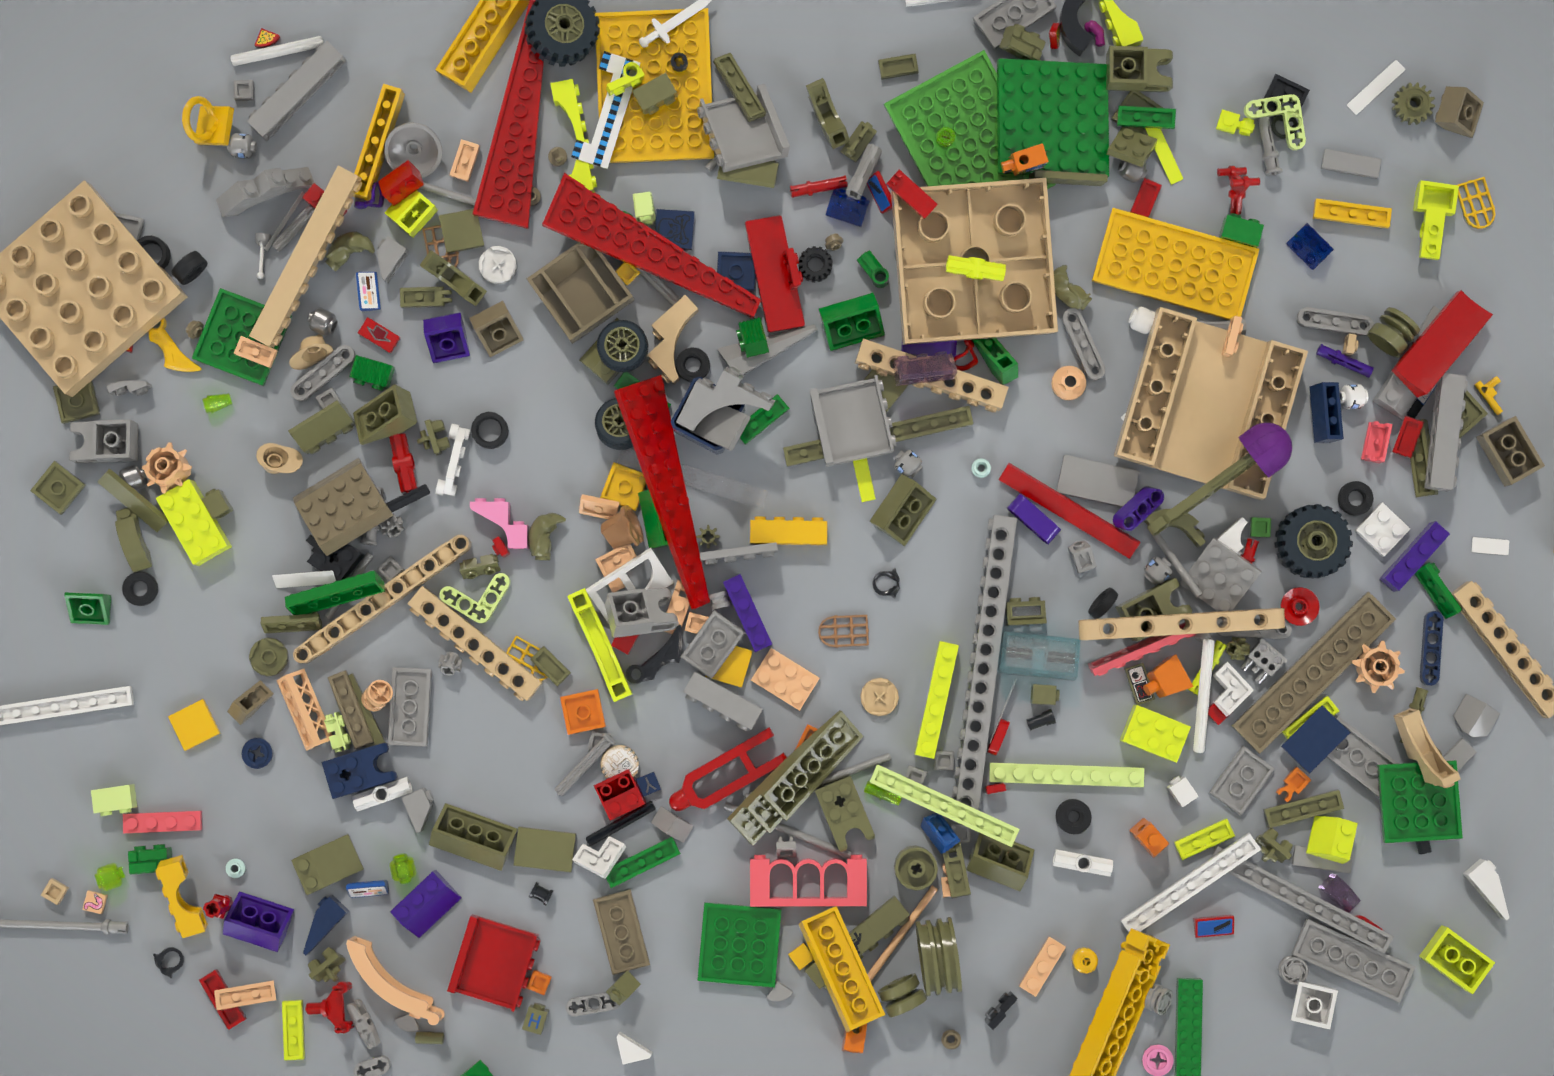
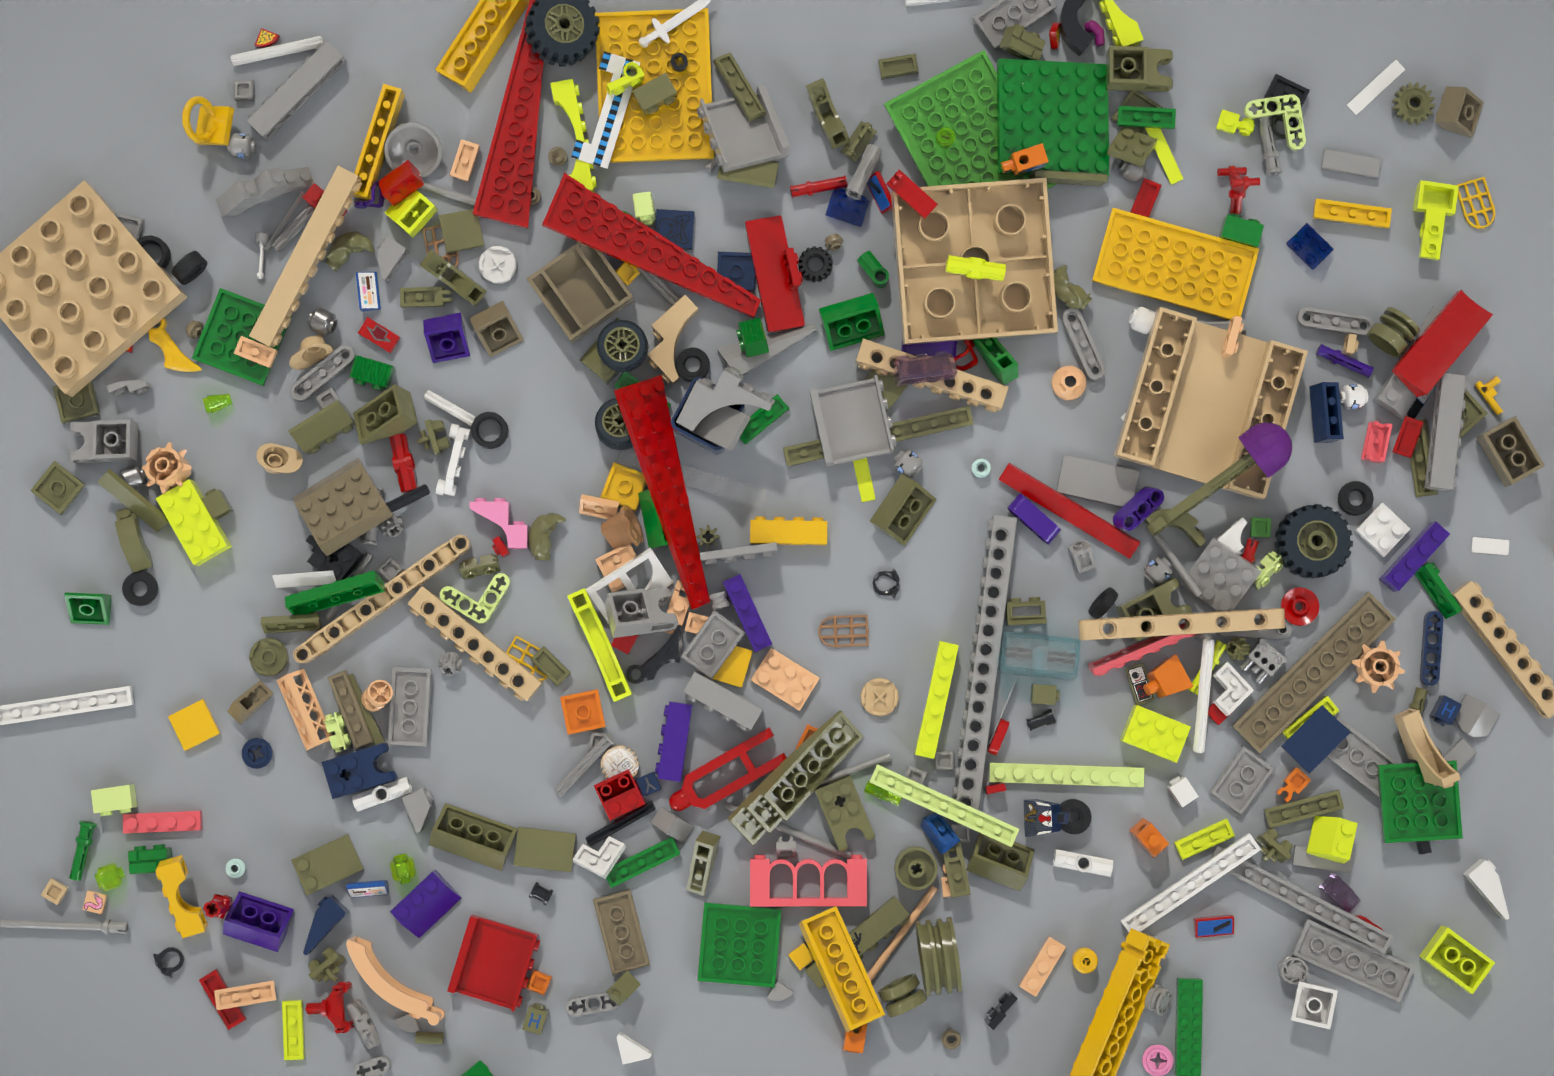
(83, 841): none -> green pin
(449, 407): none -> white axle
(674, 741): none -> dark purple brick
(702, 862): none -> olive slope
(1043, 817): none -> torso
(1272, 565): none -> yellowish green hinge
(1445, 710): none -> dark blue brick

